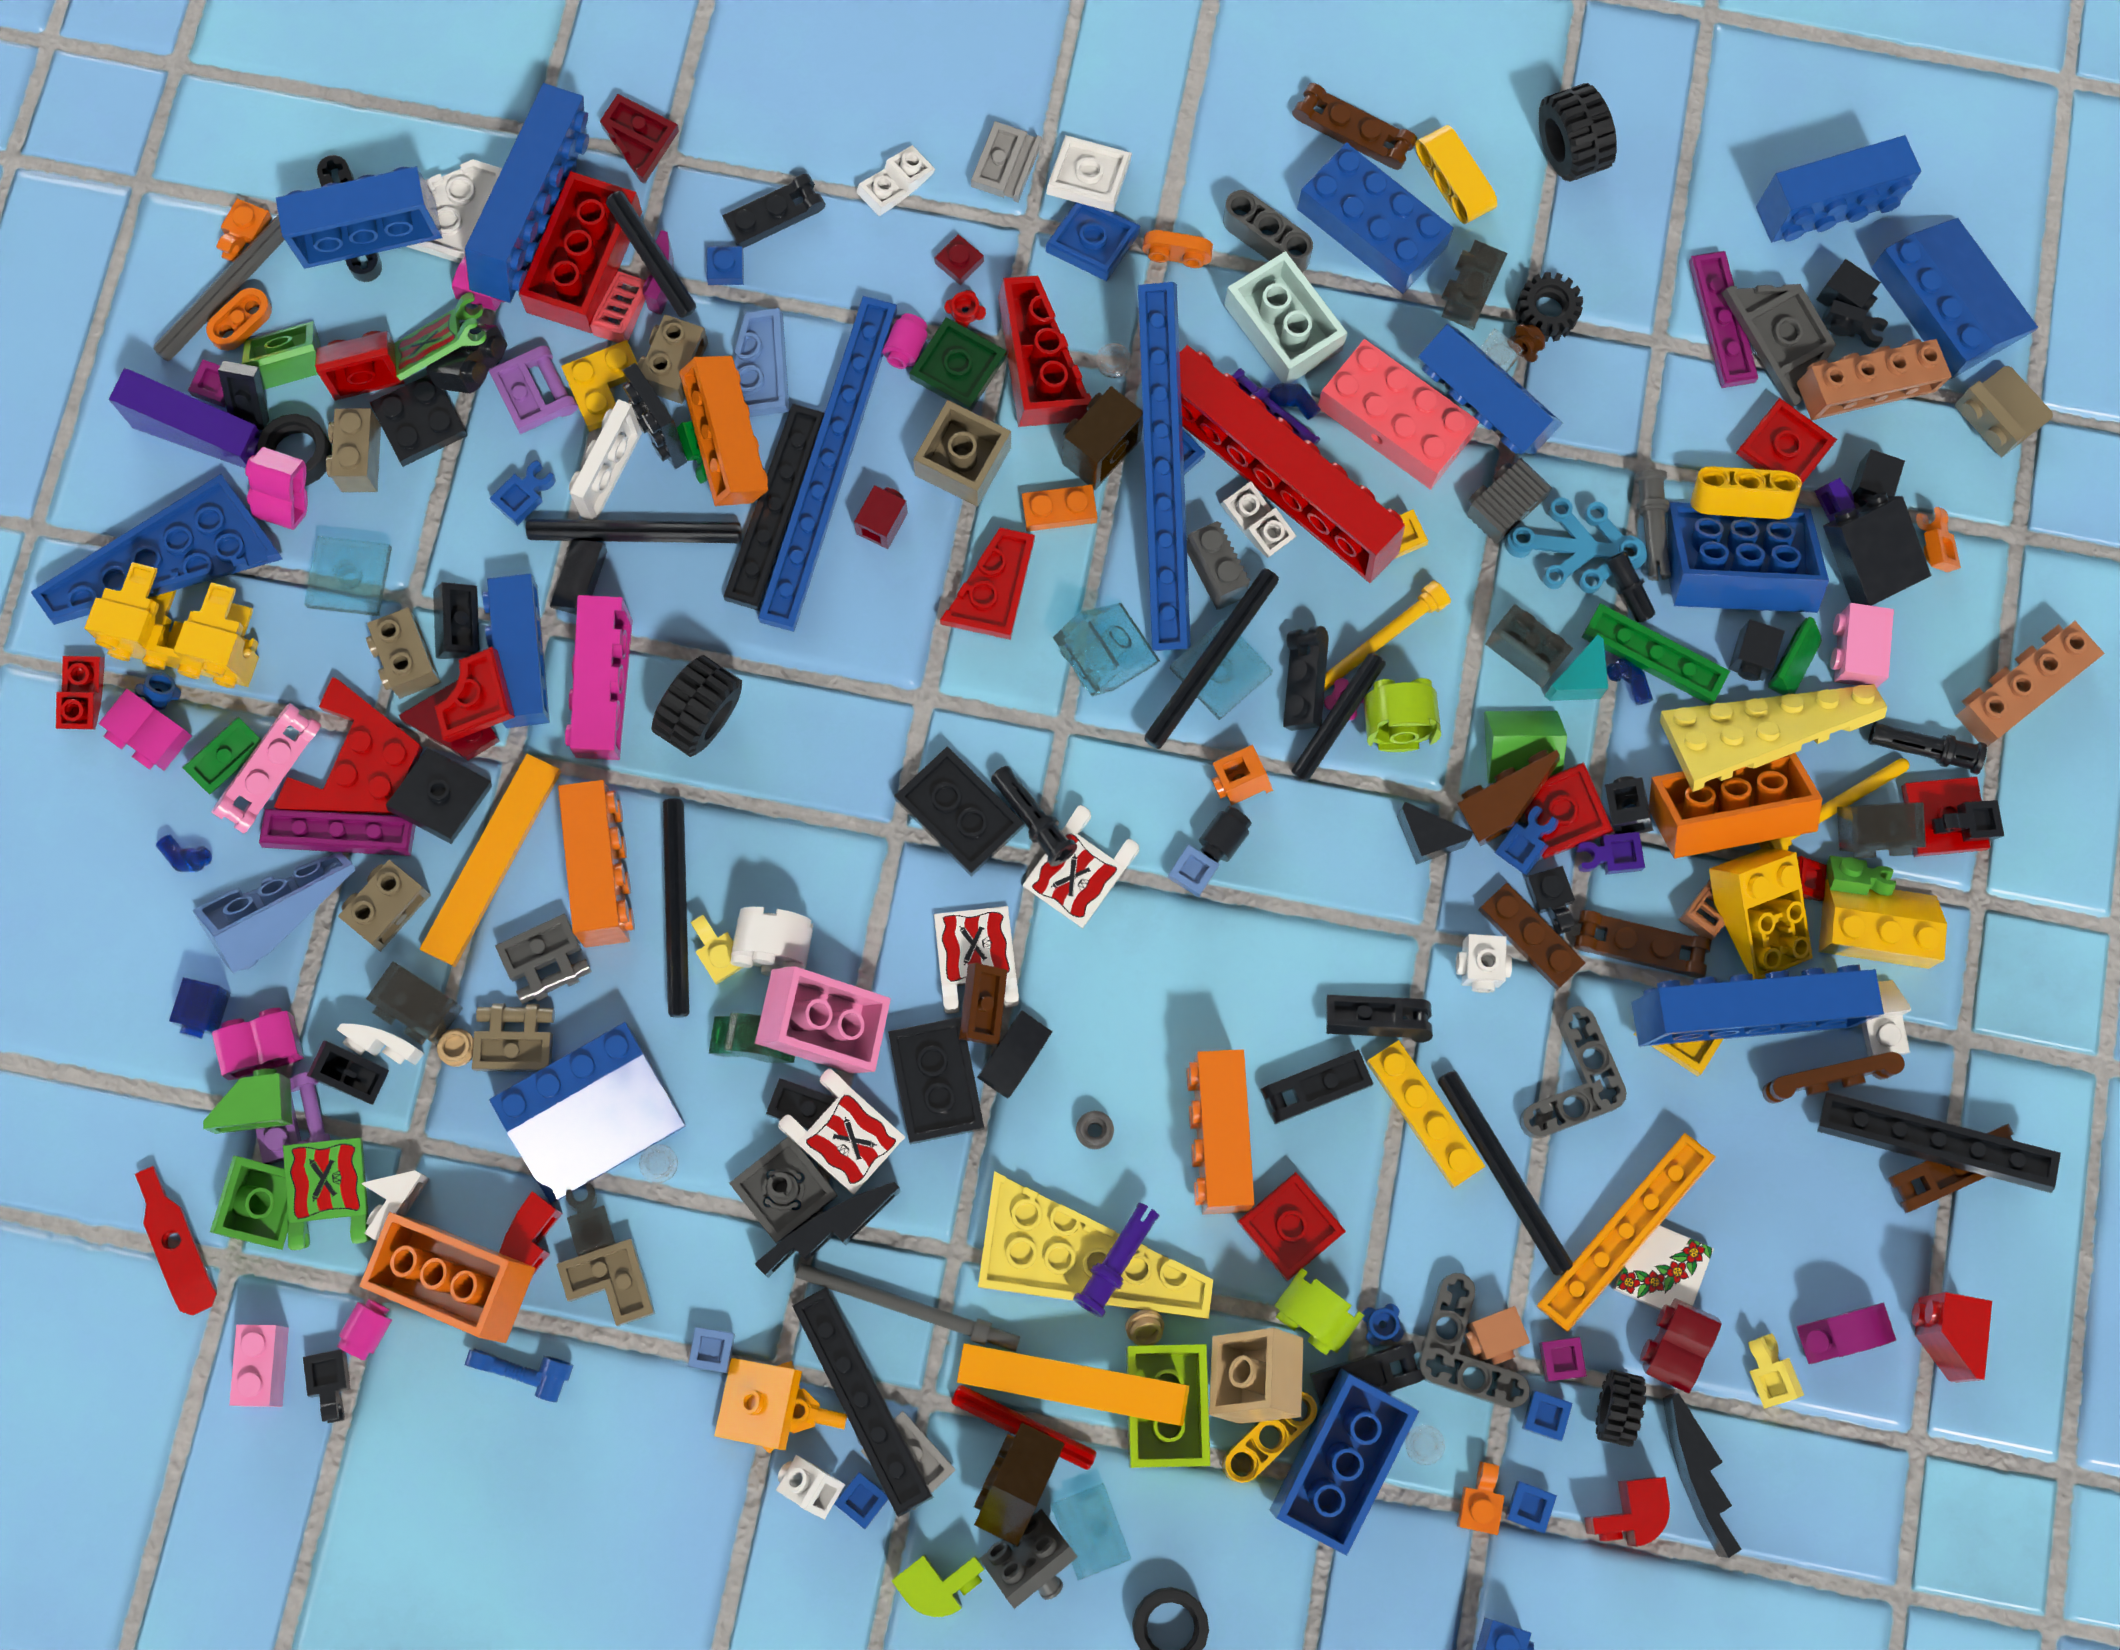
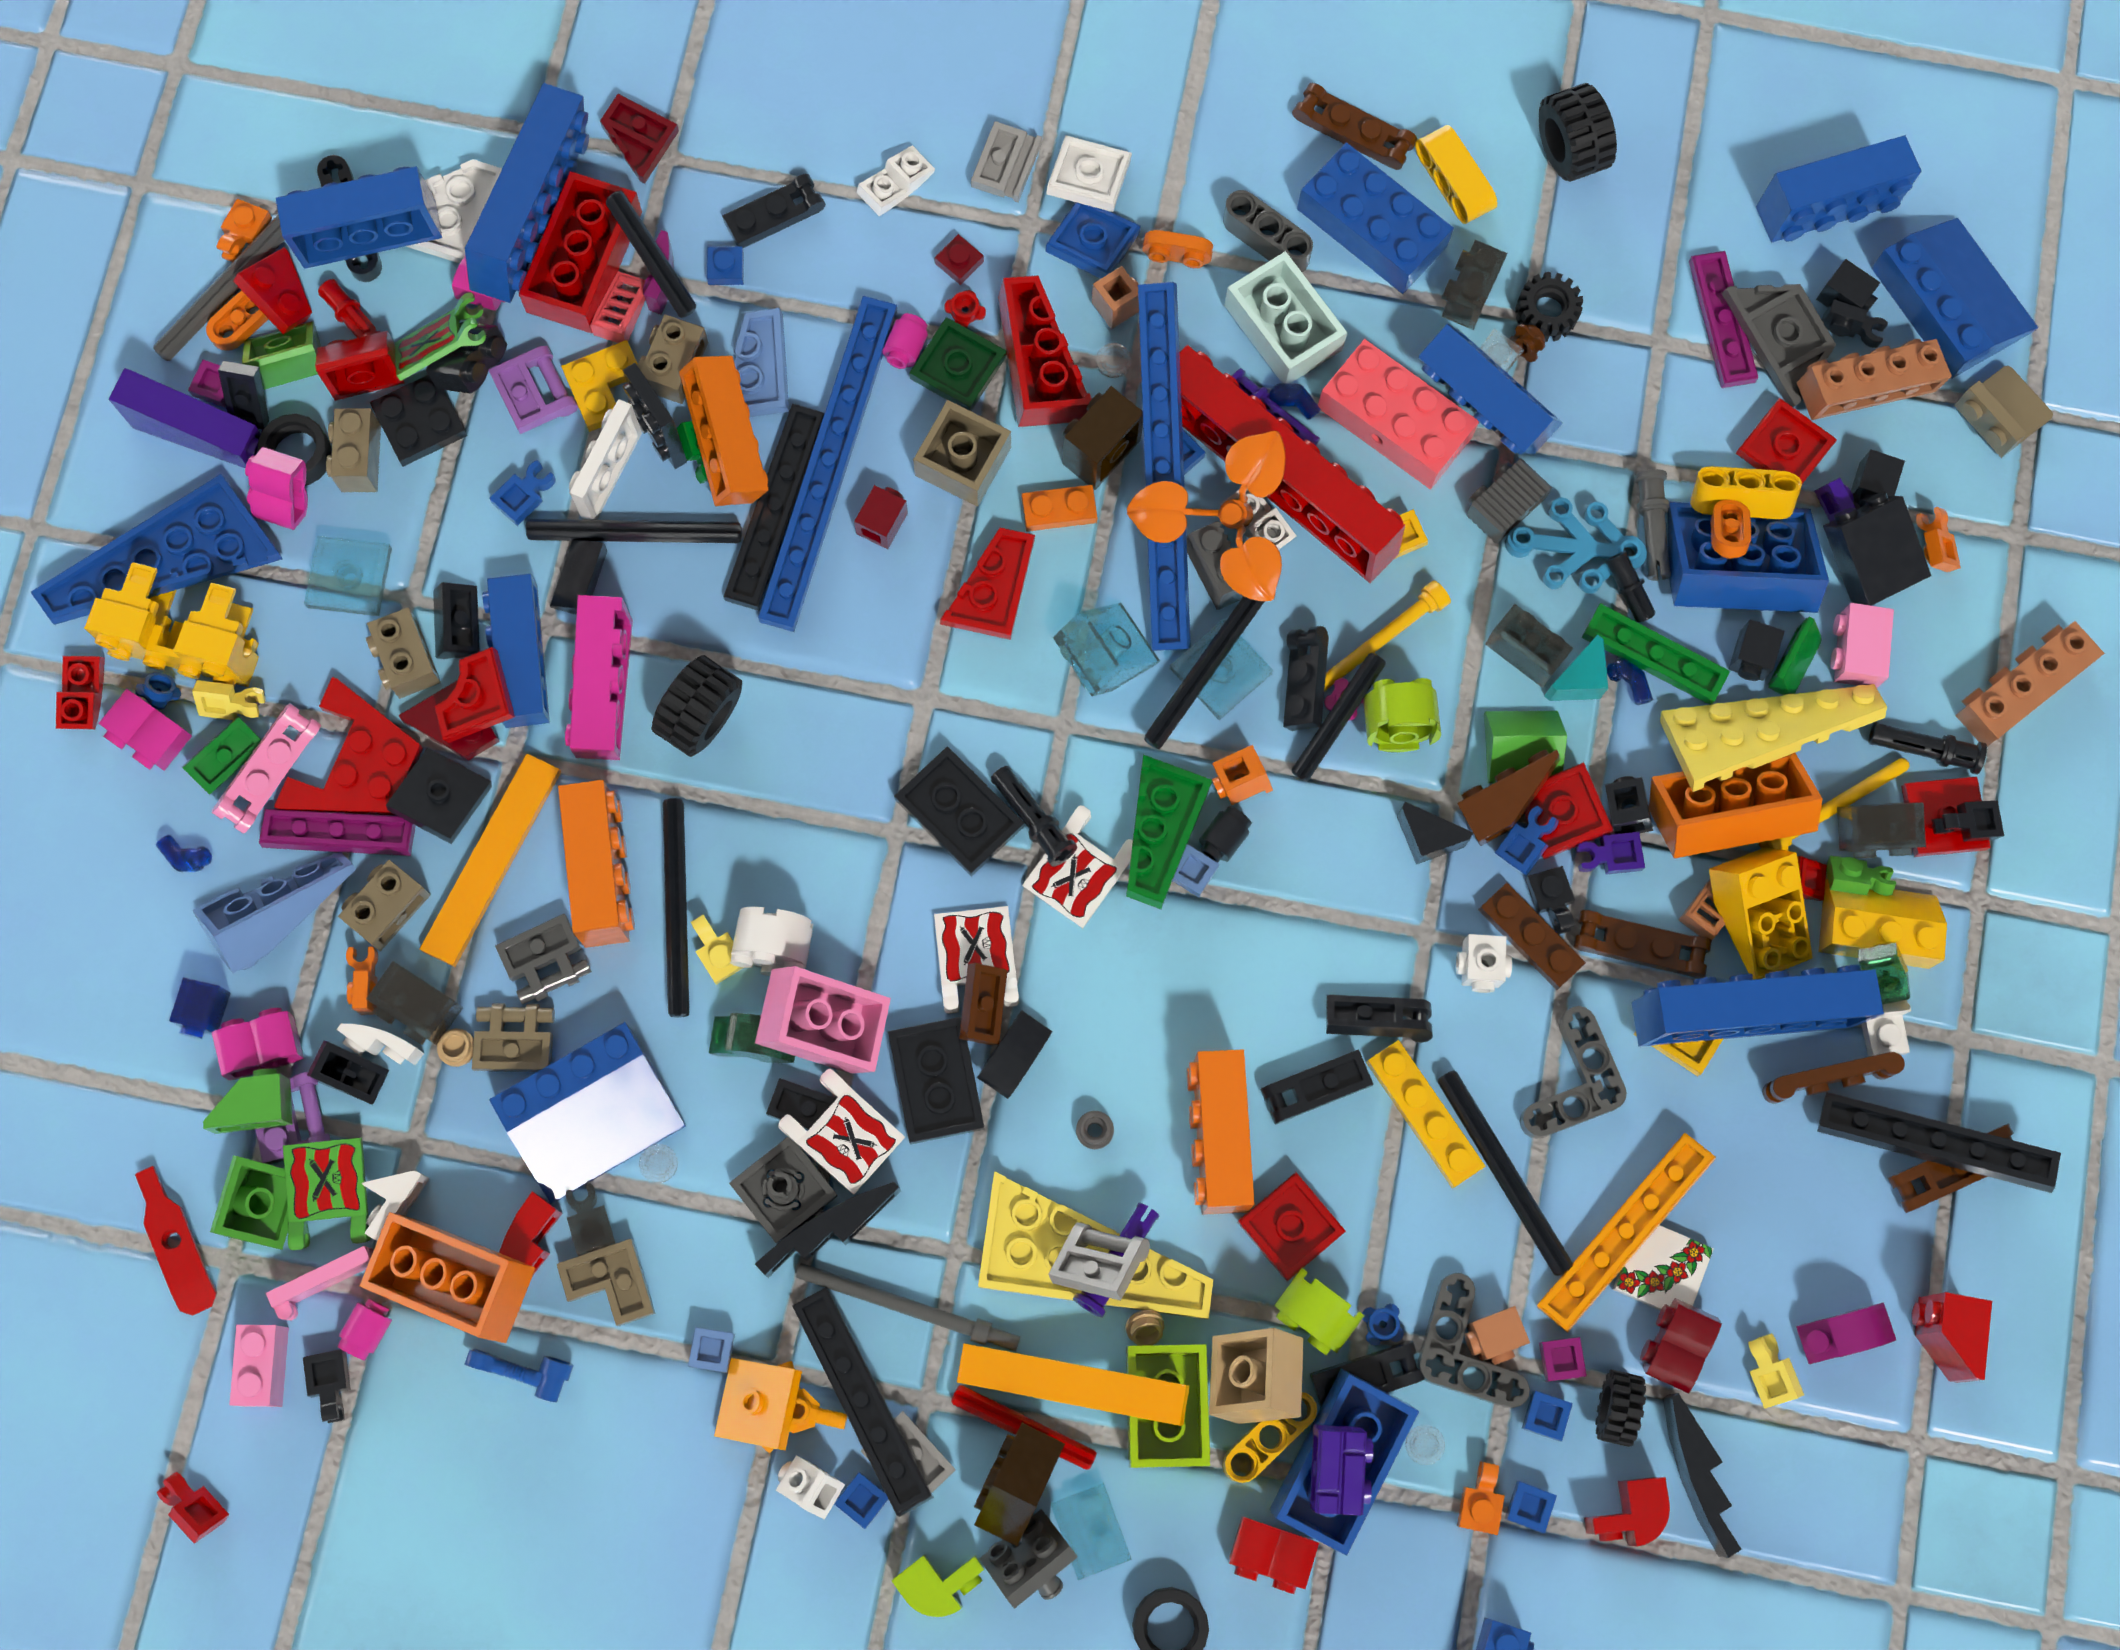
(192, 1511): none -> red plate
(222, 702): none -> light yellow plate
(276, 290): none -> red wing
(285, 1296): none -> bright pink hinge
(345, 308): none -> red axle
(363, 980): none -> orange plate
(1096, 1270): none -> light grey plate
(1116, 297): none -> nougat brick
(1164, 822): none -> green wing
(1255, 564): none -> orange plant
(1272, 1553): none -> red brick
(1339, 1470): none -> dark purple brick
(1730, 528): none -> orange plate
(1890, 971): none -> clear green bracket

